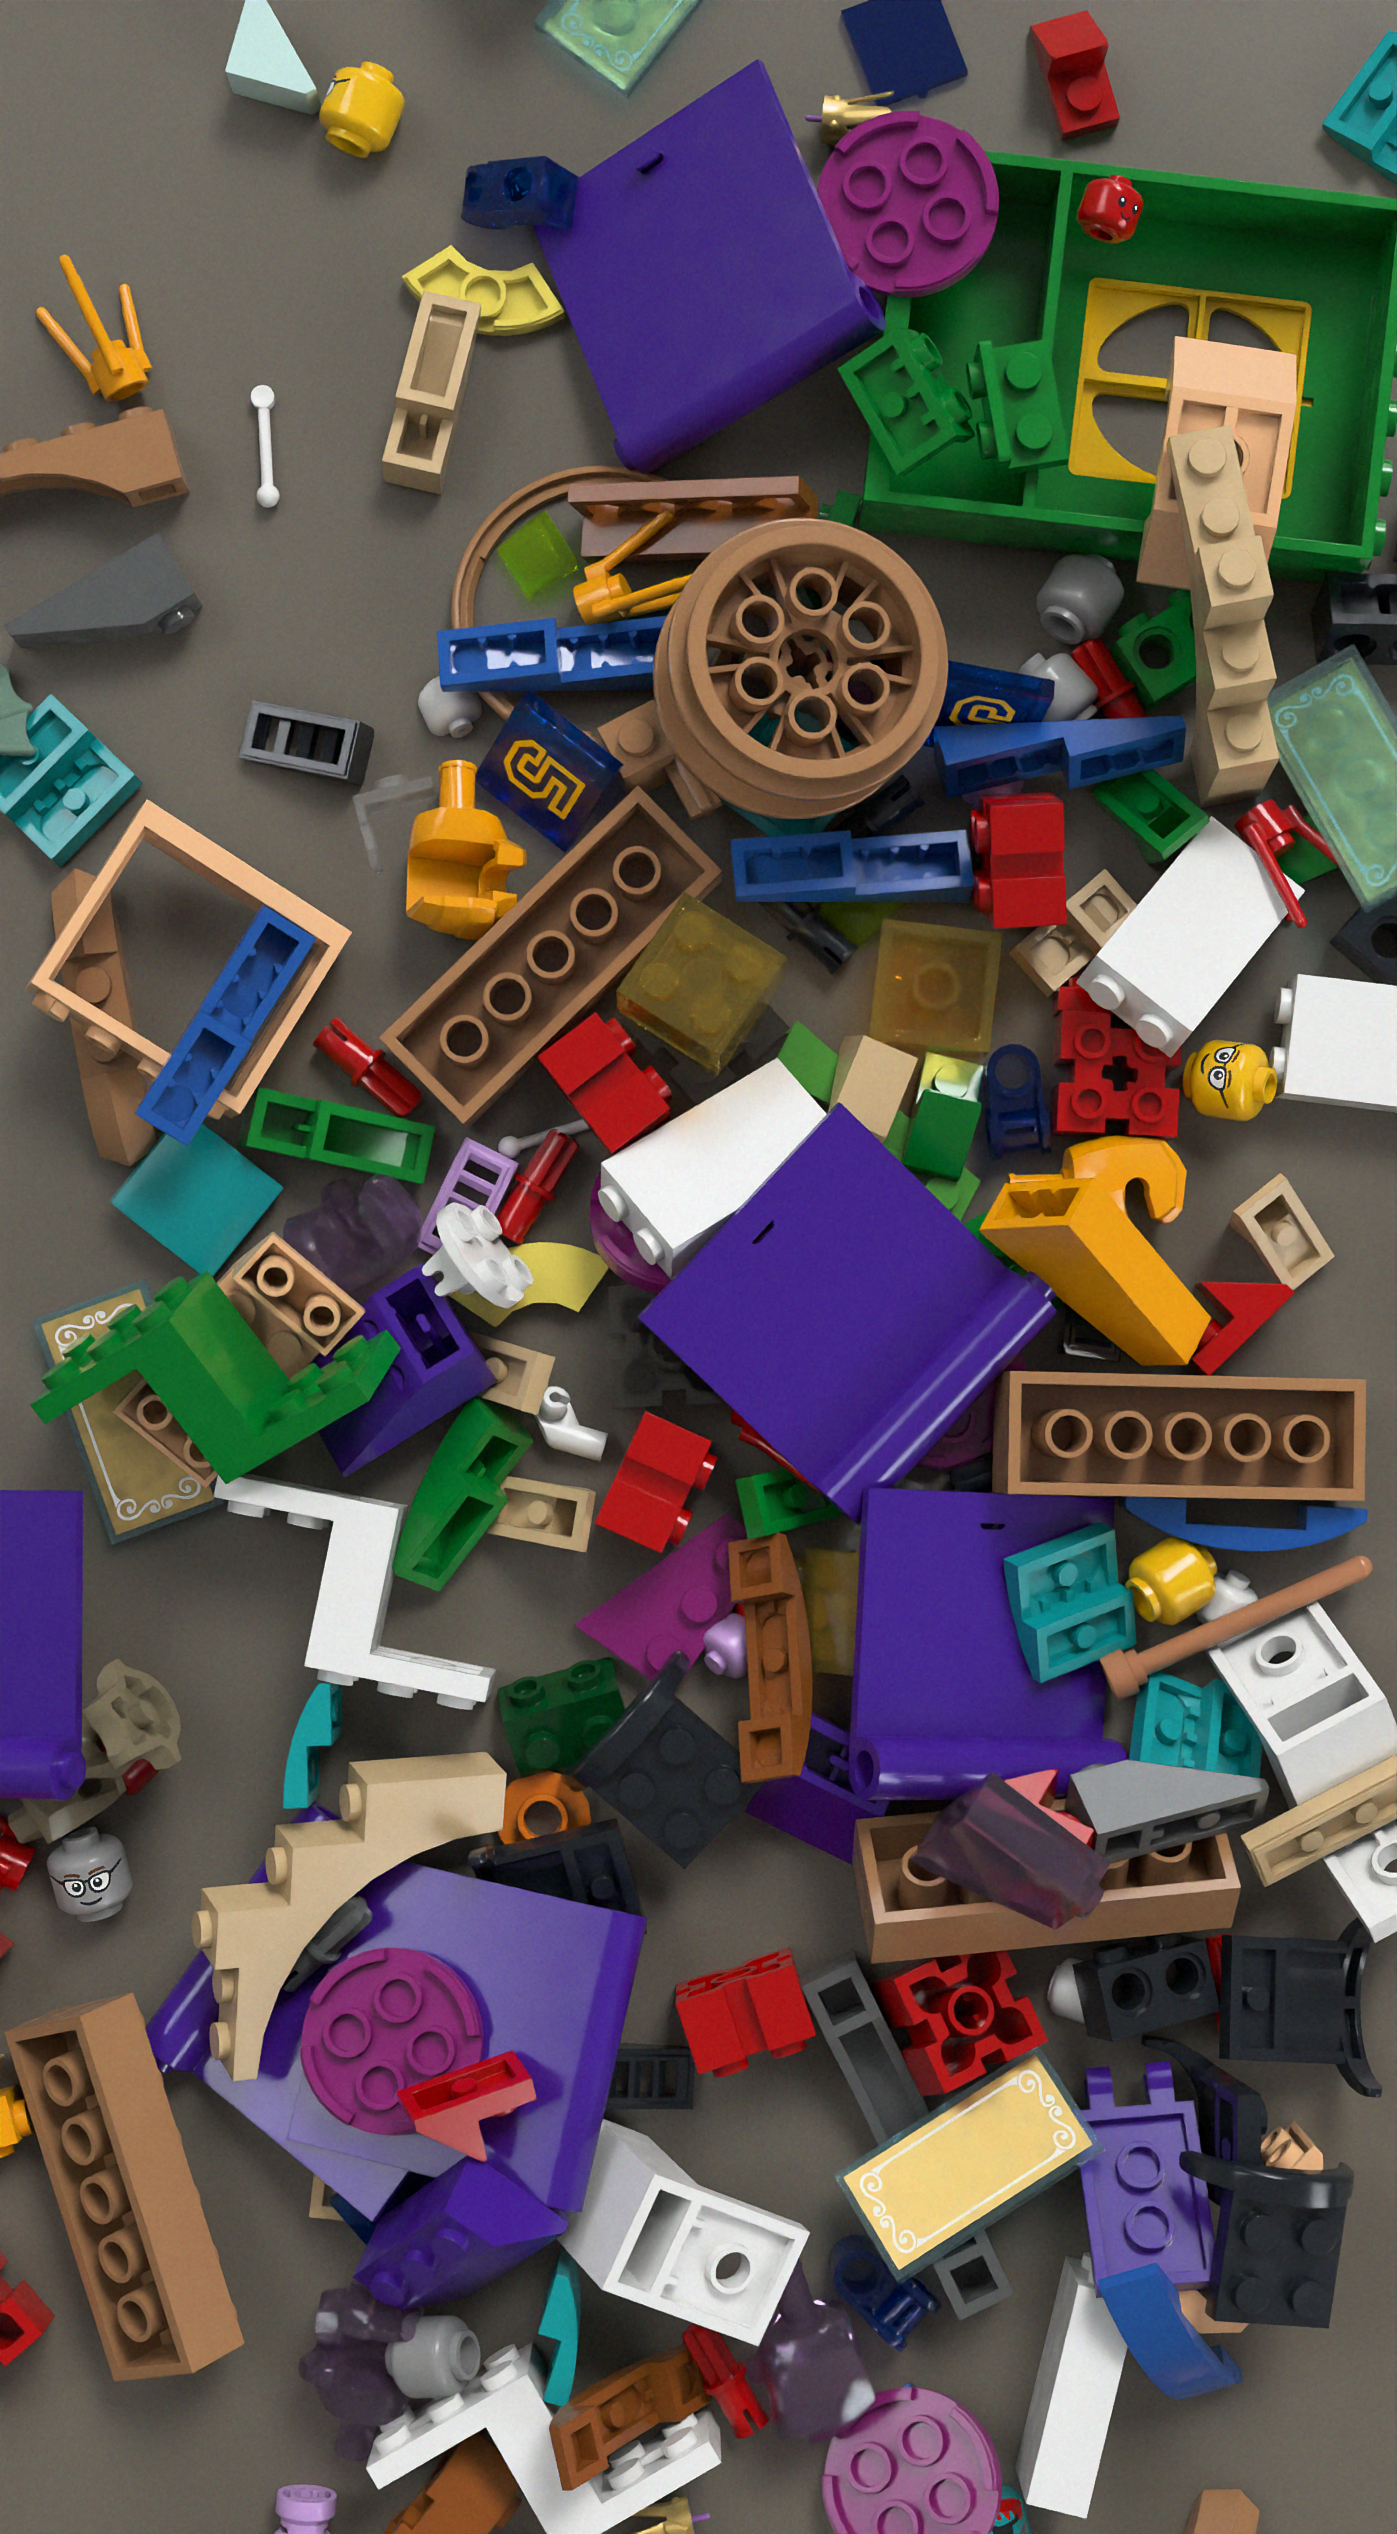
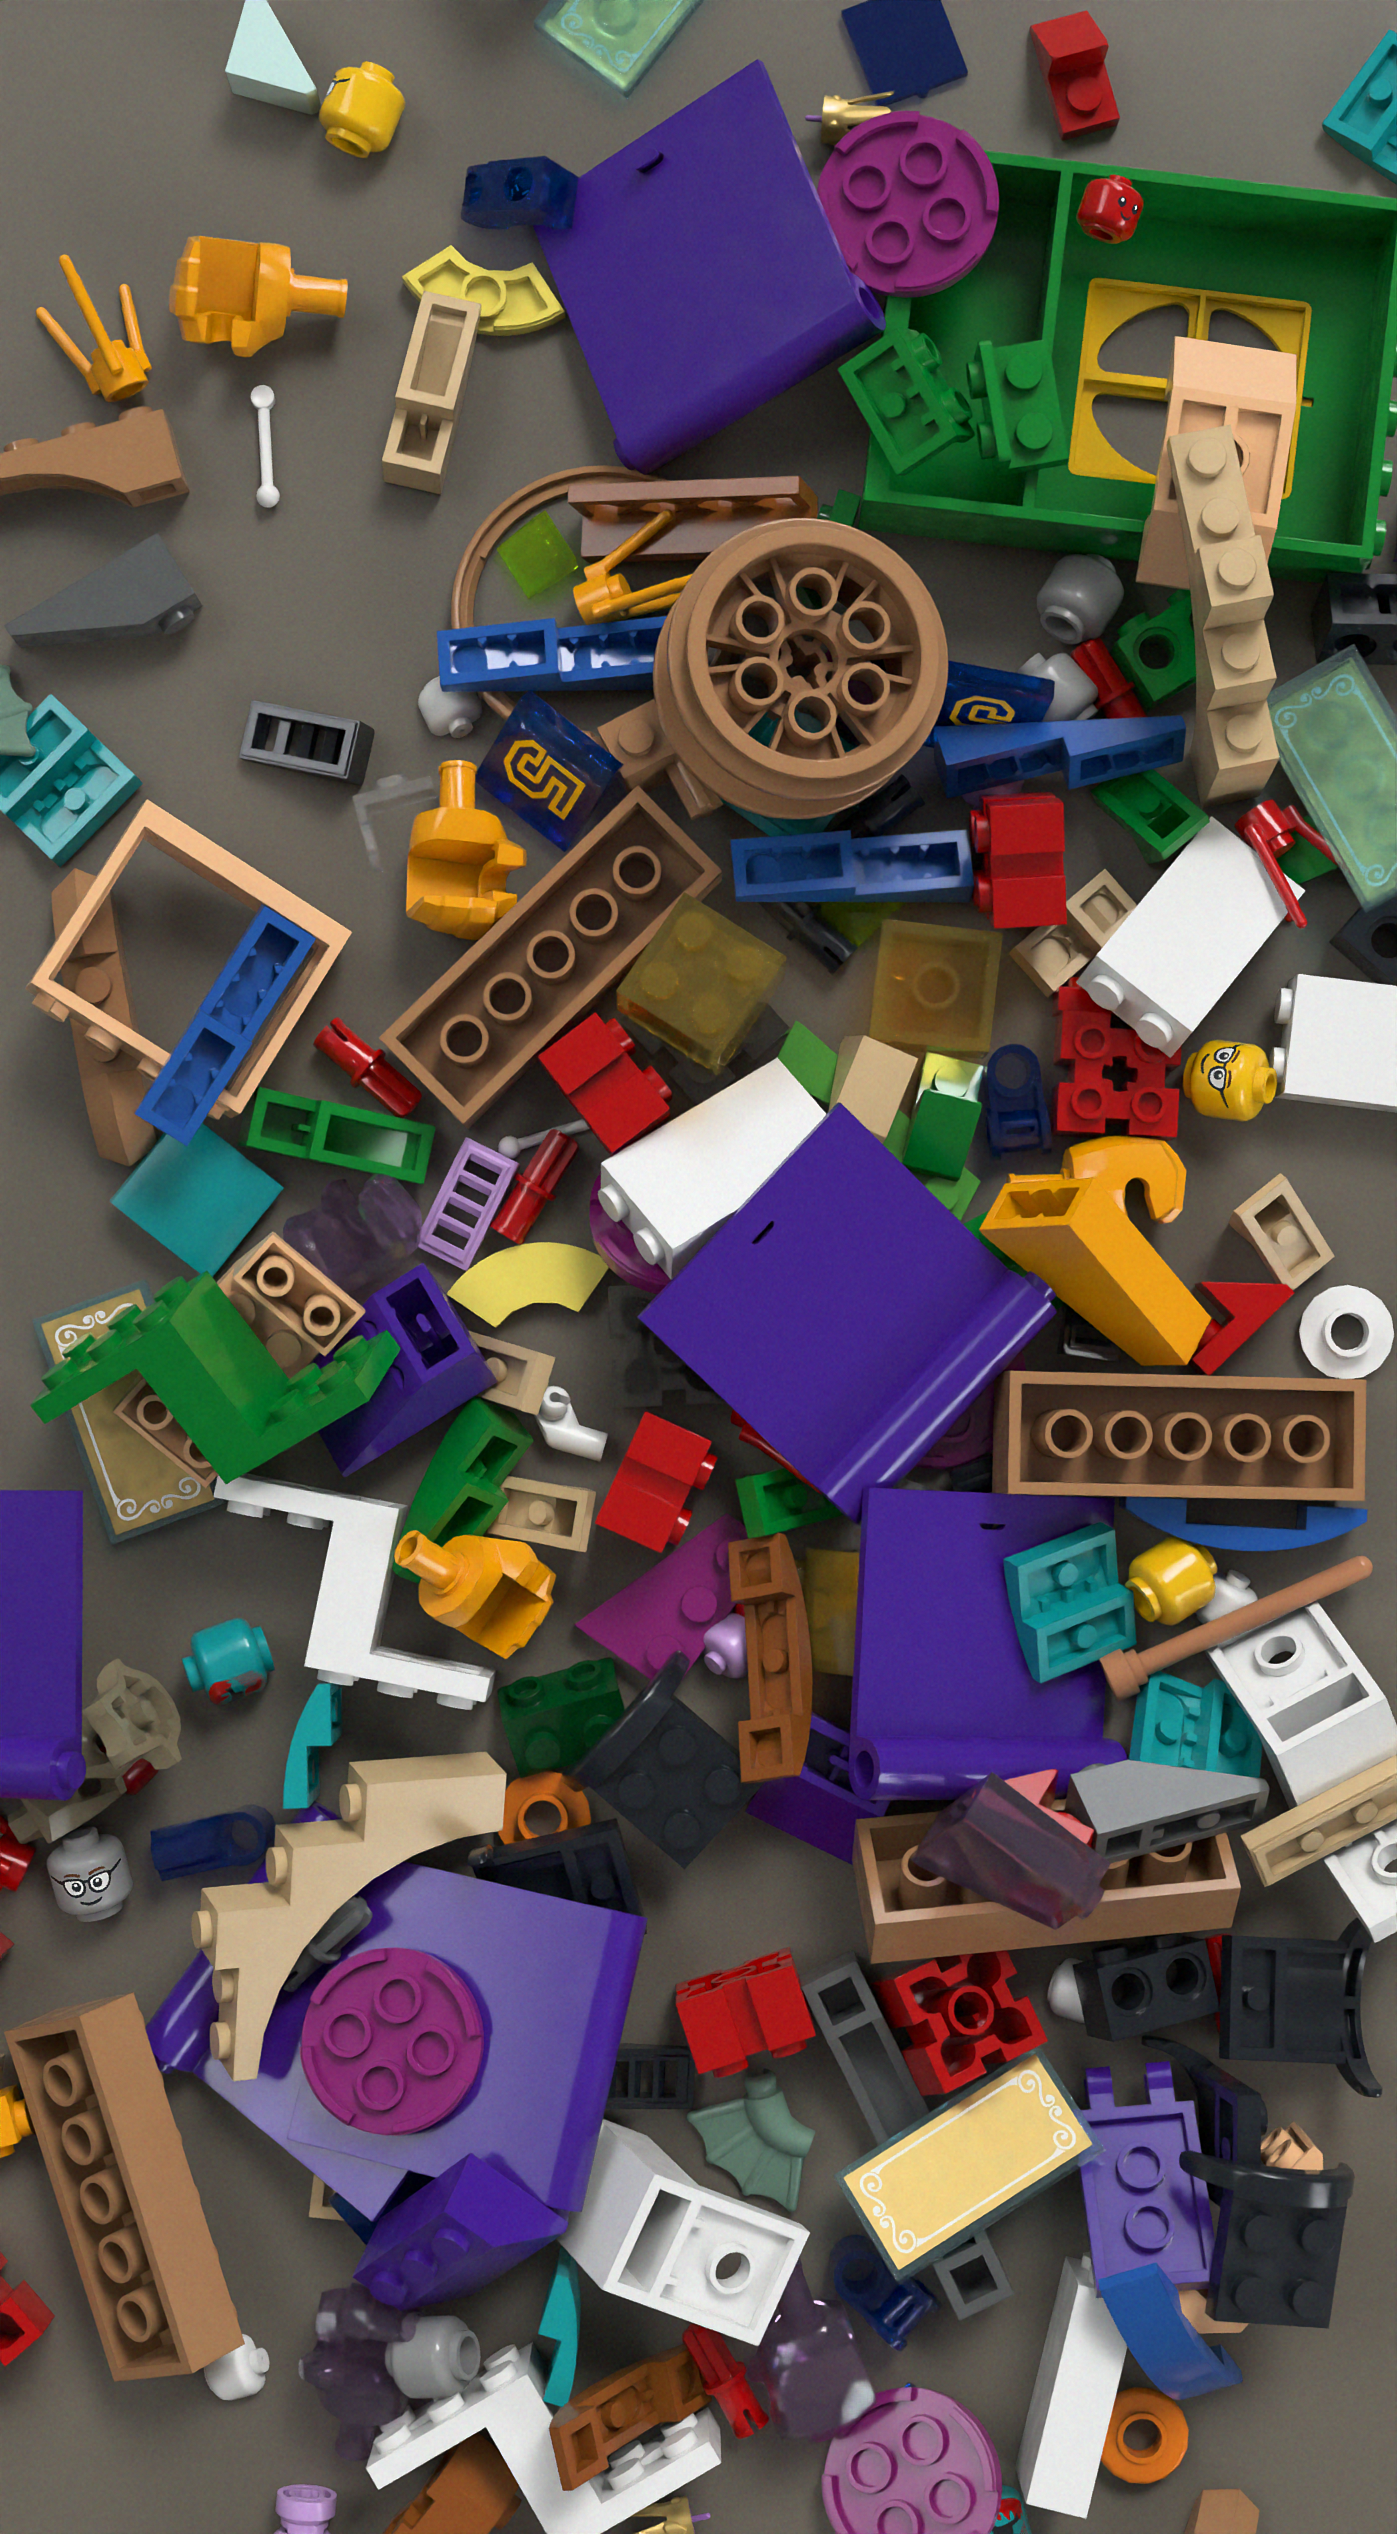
(209, 1842): none -> clear blue piece
(228, 1661): none -> teal head
(238, 2372): none -> white piece
(245, 293): none -> light orange piece
(455, 2102): red slope -> none
(476, 1257): white plate -> none
(481, 1587): none -> light orange piece
(757, 2140): none -> sand green arm
(1163, 2455): none -> orange piece
(1317, 1339): none -> white piece

